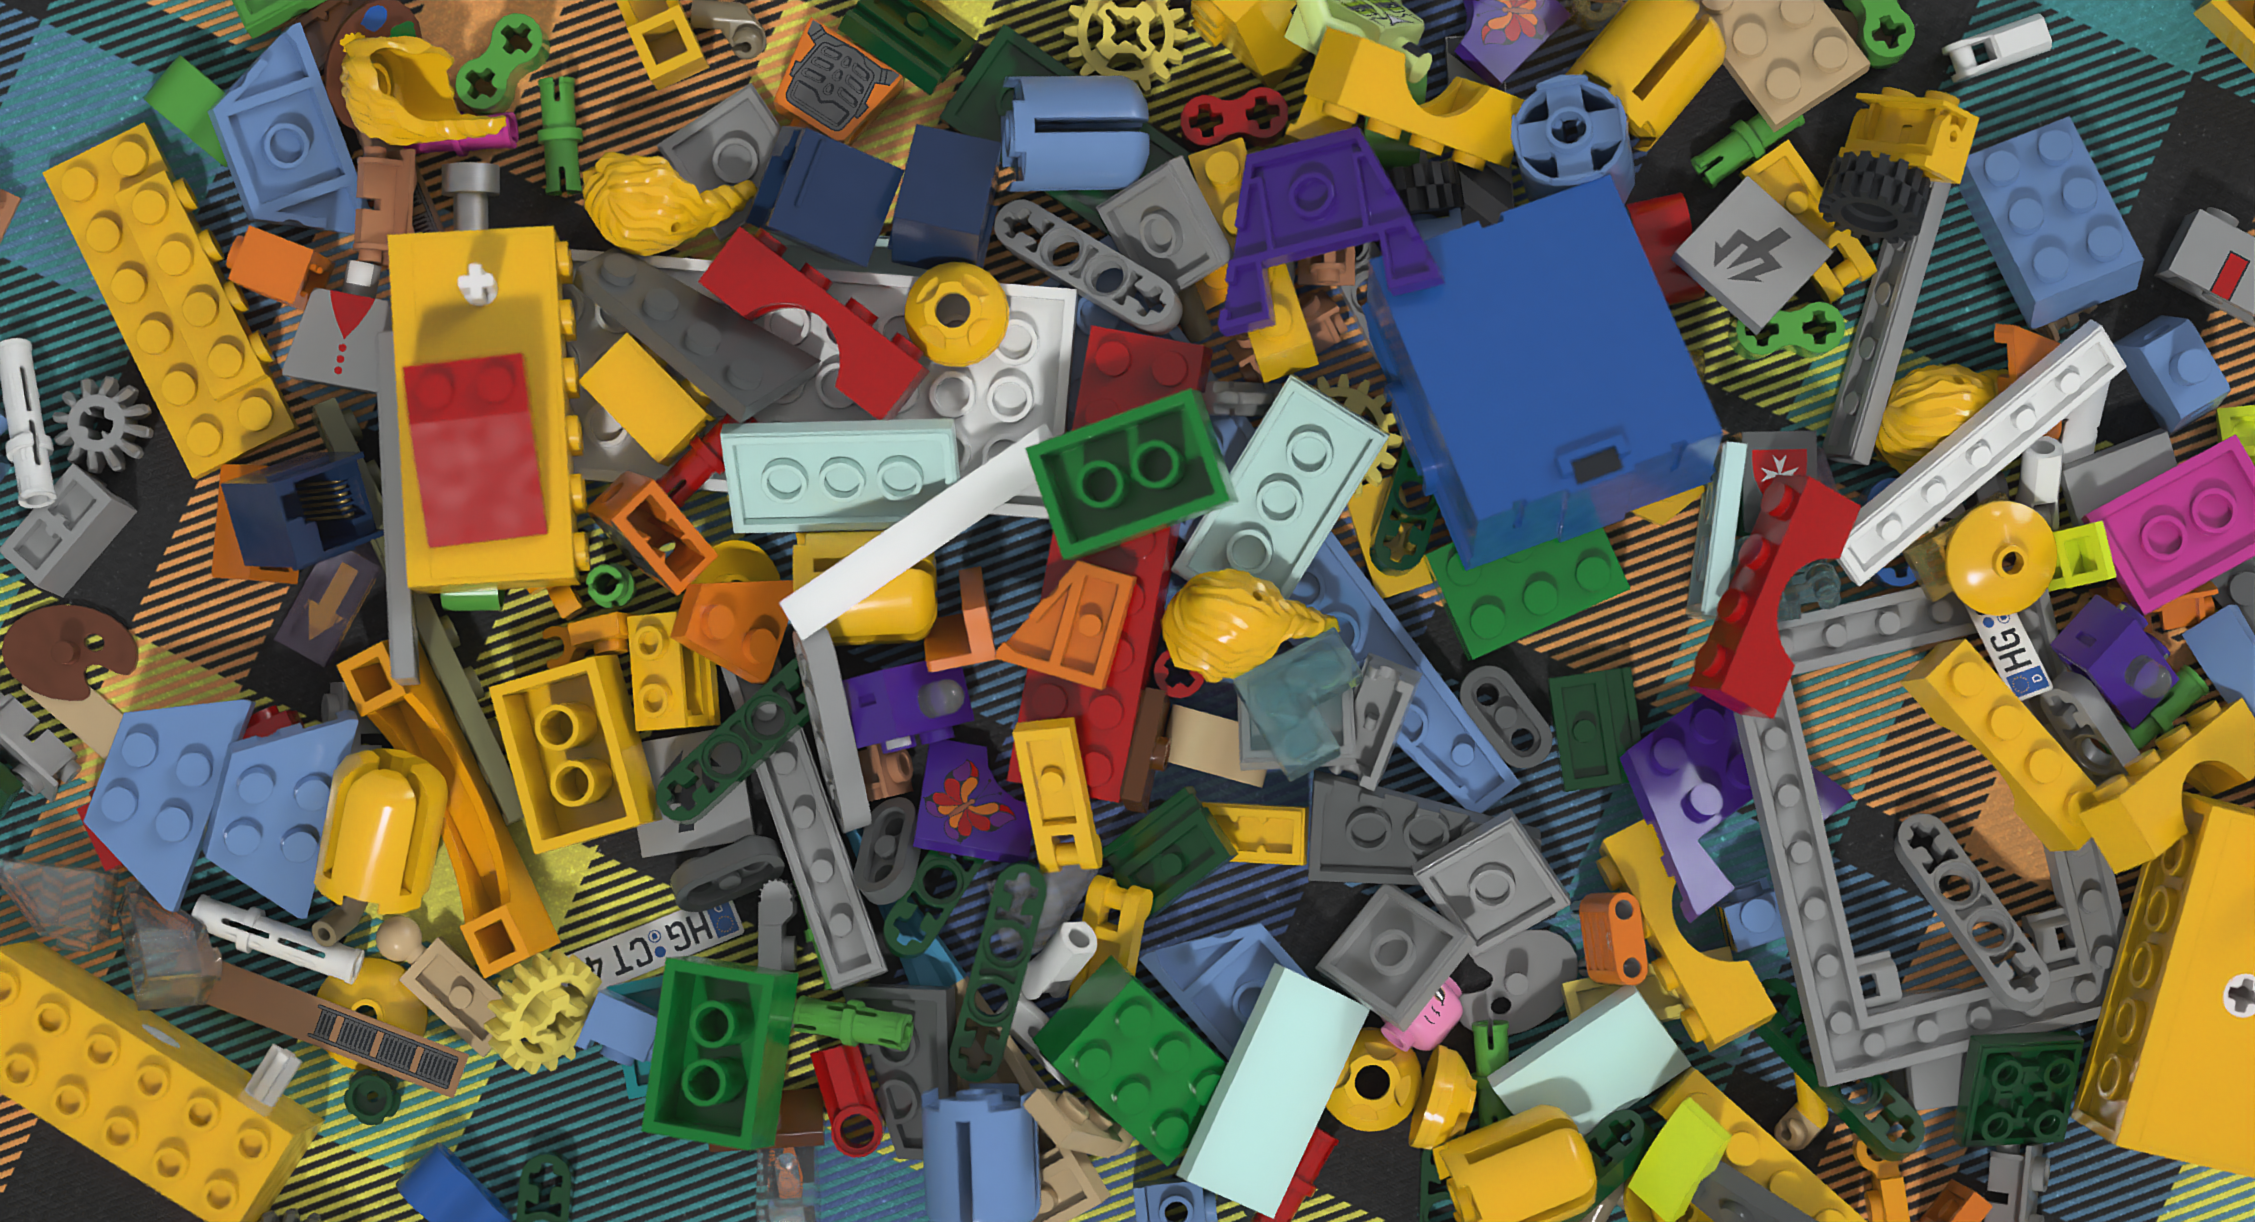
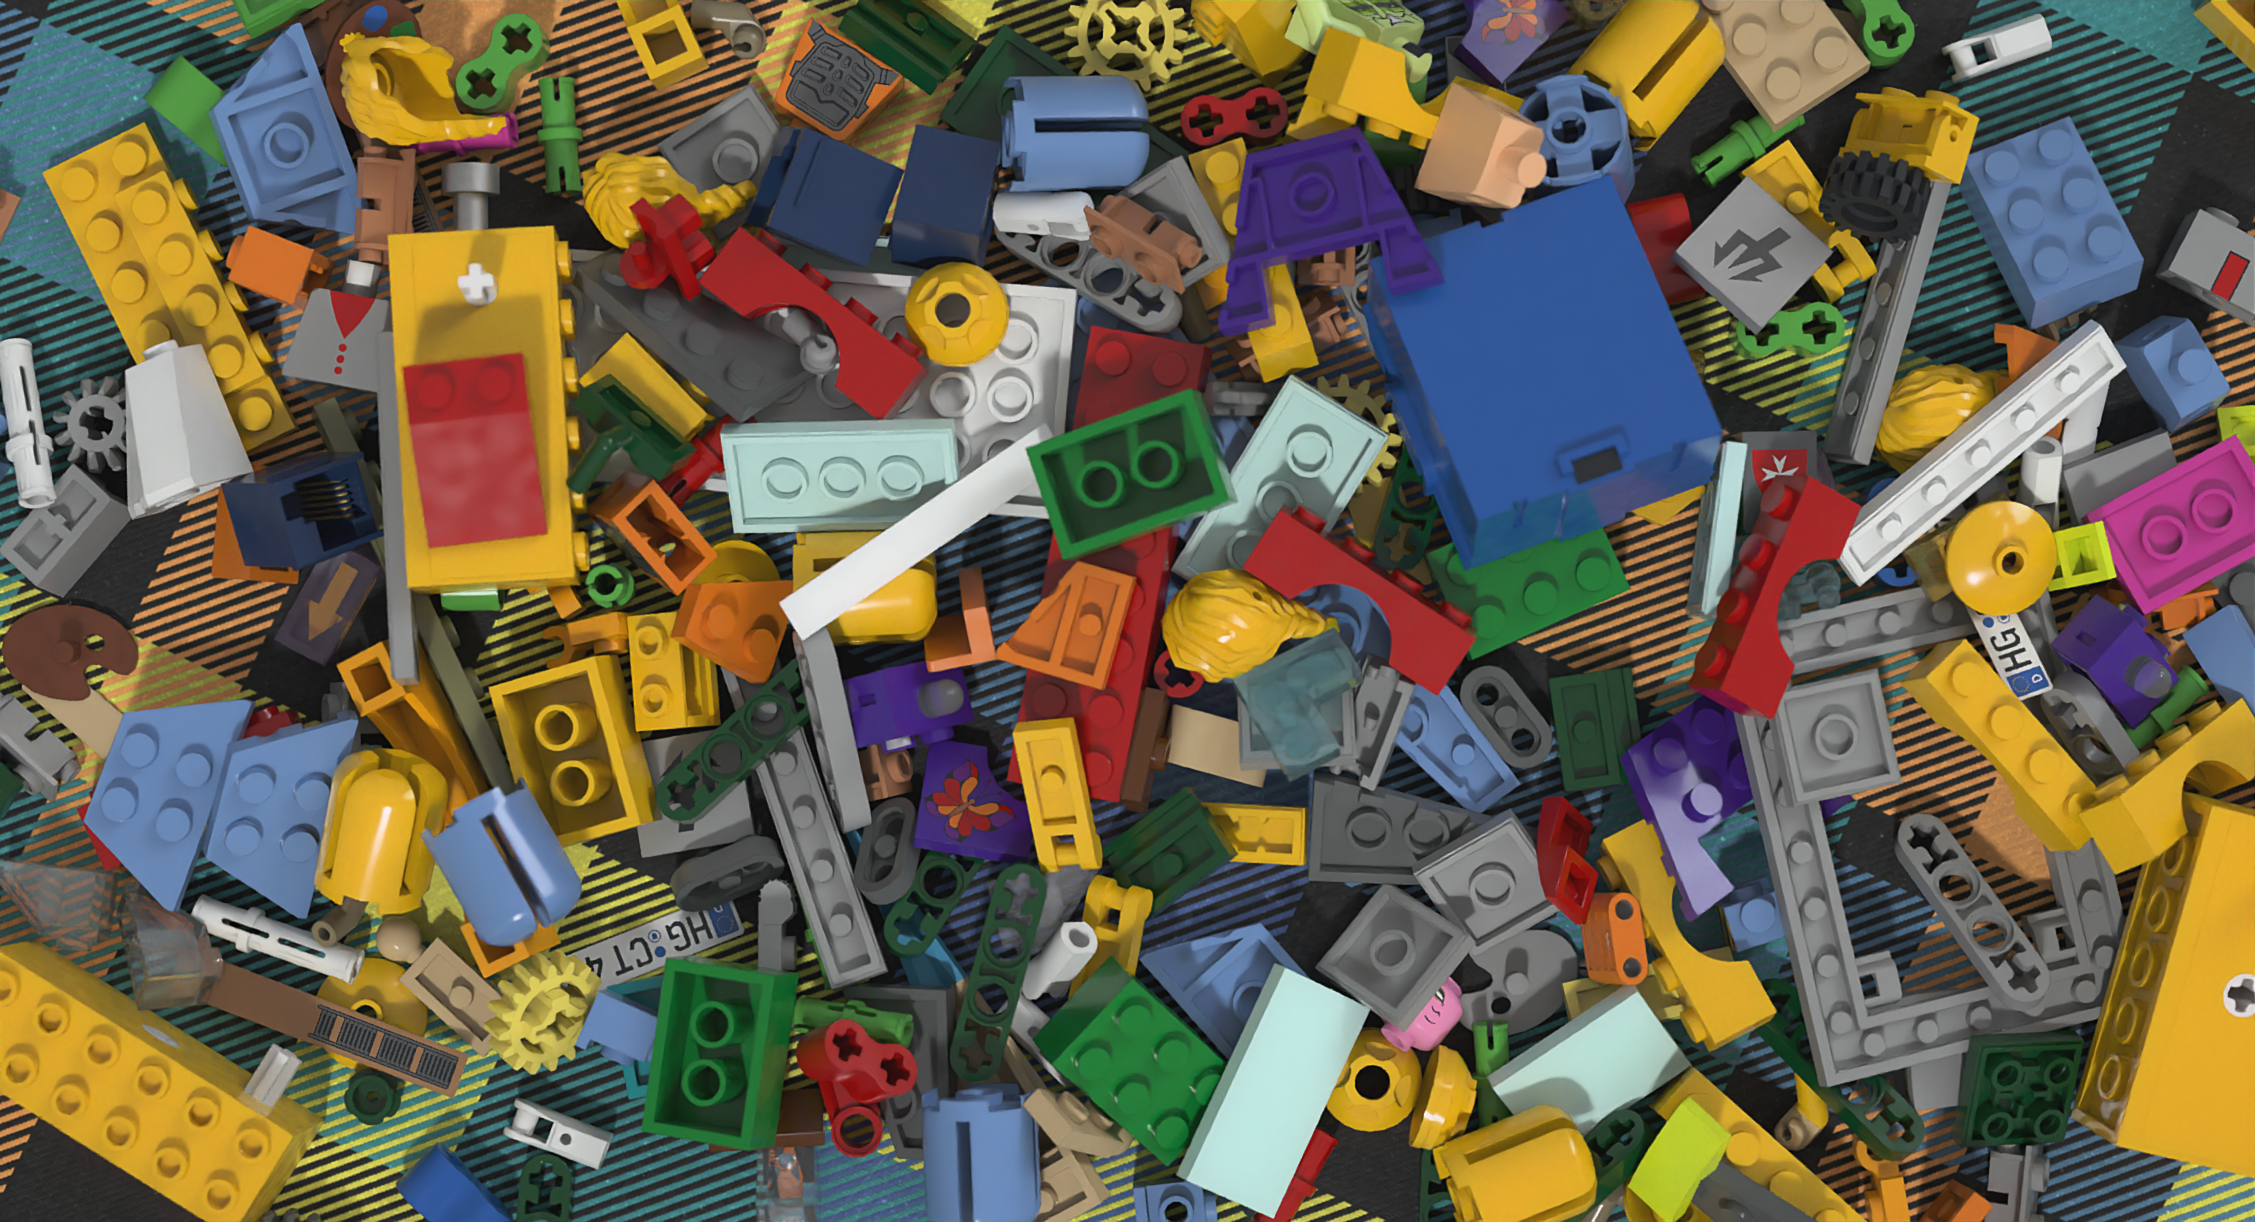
(177, 430): none -> white slope
(505, 866): none -> medium blue cylinder
(567, 1137): none -> white bar
(626, 425): none -> dark green plate
(669, 247): none -> red hips
(817, 347): none -> light grey arm
(857, 1062): none -> red axle
(1043, 213): none -> white bar
(1122, 232): none -> nougat hinge
(1425, 636): none -> red arch
(1481, 152): none -> light nougat torso
(1560, 858): none -> red slope
(1834, 739): none -> light grey tile

